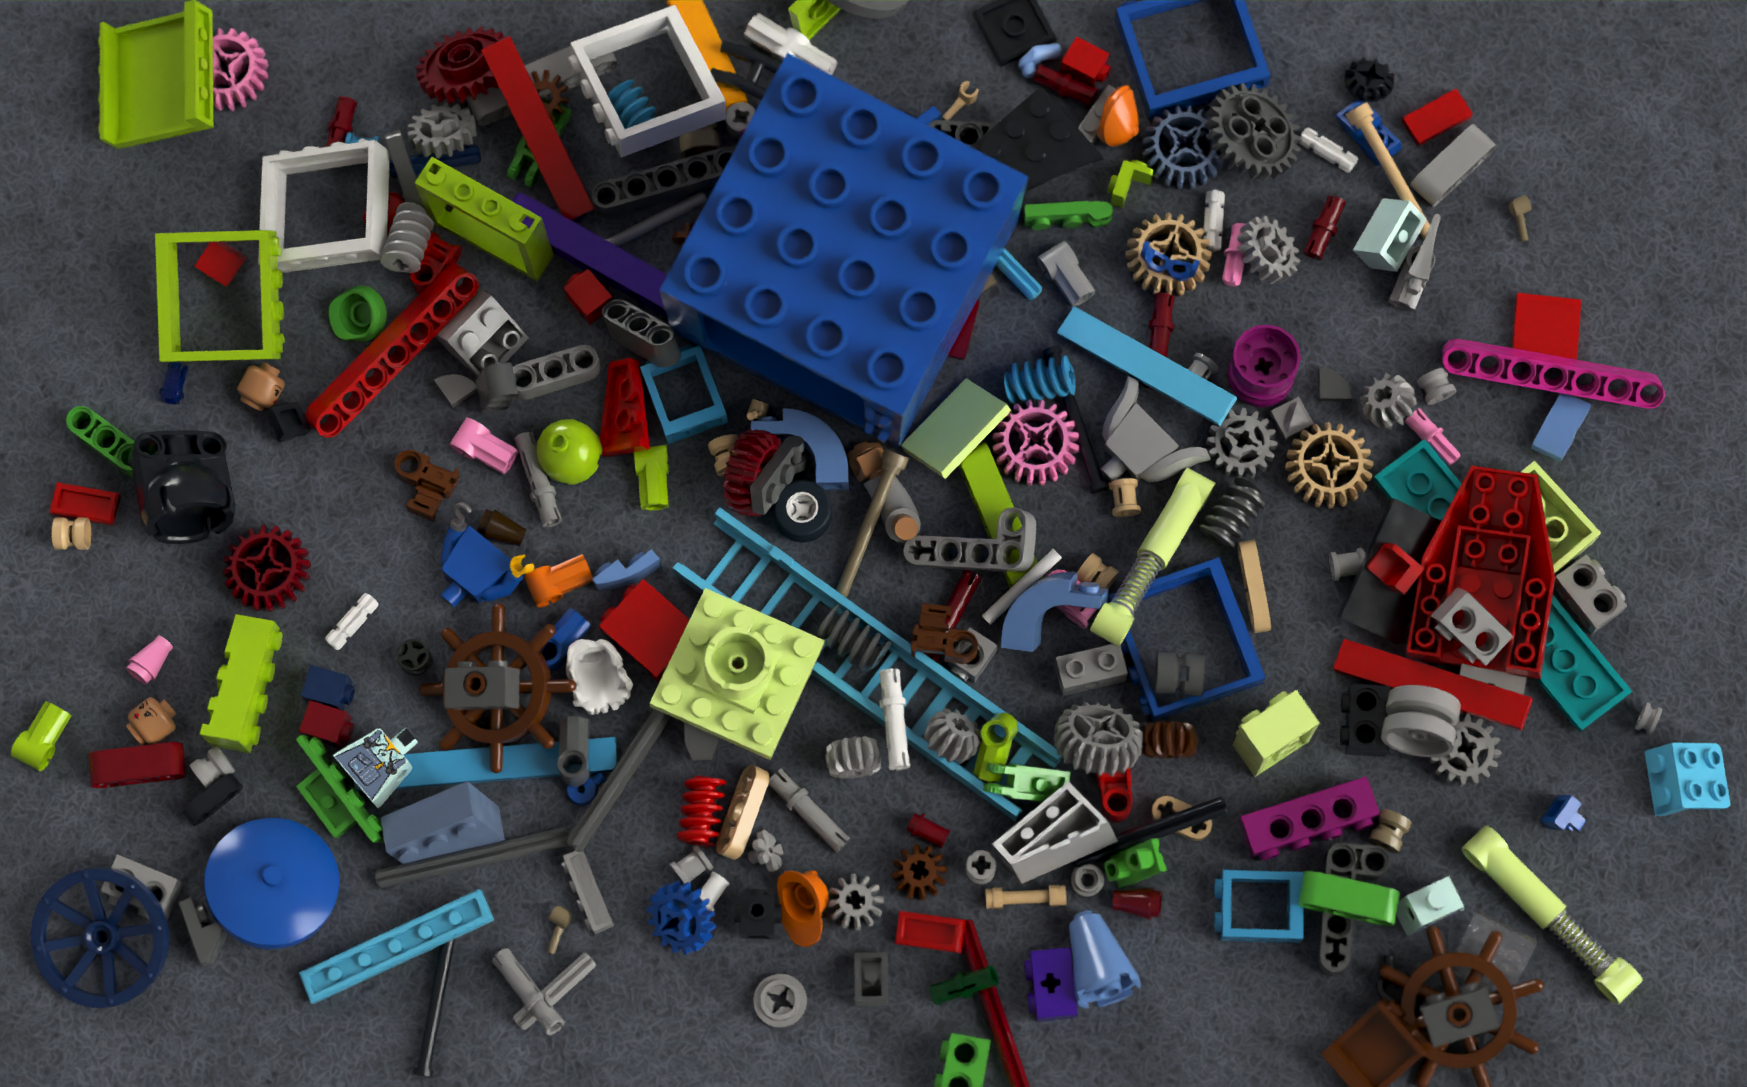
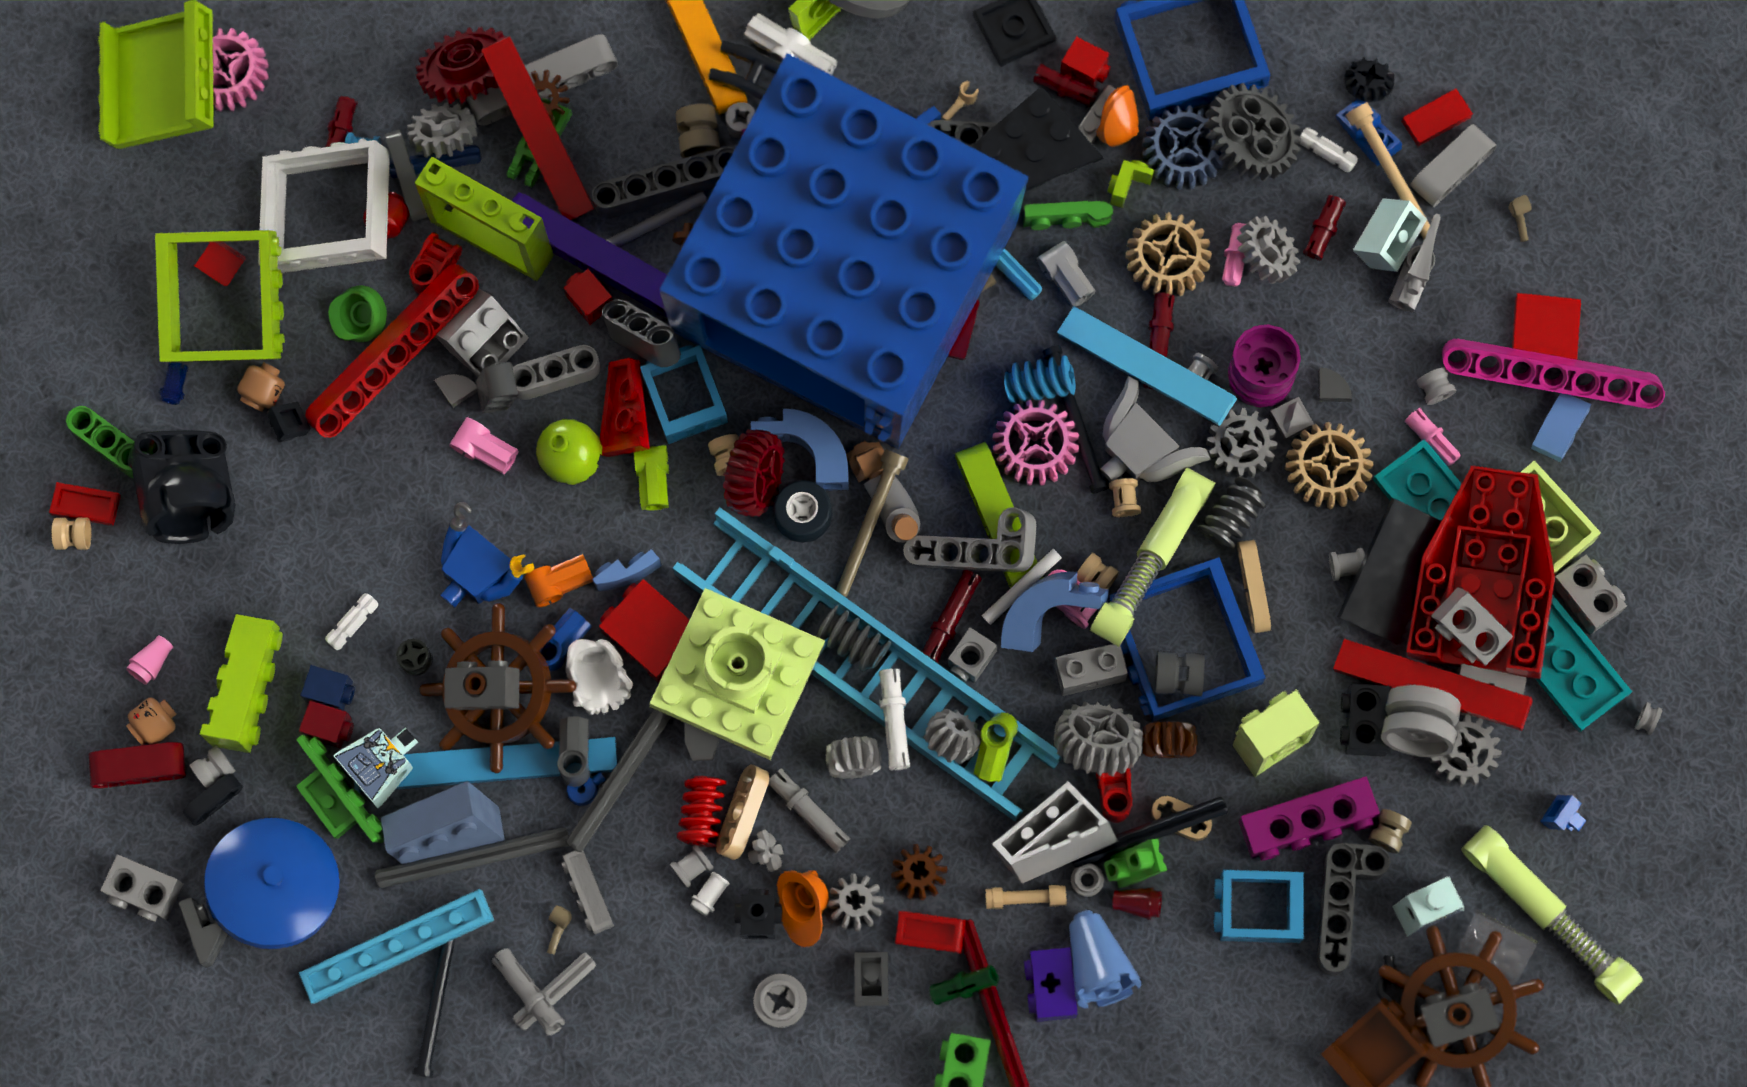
(38, 743): lime piece -> none
(94, 939): dark blue wheel -> none
(270, 543): dark red gear -> none
(407, 239): light grey piece -> none
(433, 483): reddish brown piece -> none
(500, 528): dark brown cone -> none
(541, 491): light grey pin -> none
(628, 106): dark azure piece -> none
(663, 127): white window -> none
(676, 901): blue gear -> none
(757, 409): tan hand -> none
(777, 474): dark grey plate -> none
(928, 830): dark red pin -> none
(933, 634): reddish brown piece -> none
(955, 428): yellowish green tile -> none
(973, 861): light grey bush -> none
(1027, 781): bright green hinge -> none
(1037, 54): light blue arm -> none
(1148, 254): blue cap -> none
(1214, 219): white axle -> none
(1349, 898): bright green beam -> none
(1388, 401): light grey gear -> none
(1394, 568): red panel -> none
(1687, 777): medium azure bracket -> none

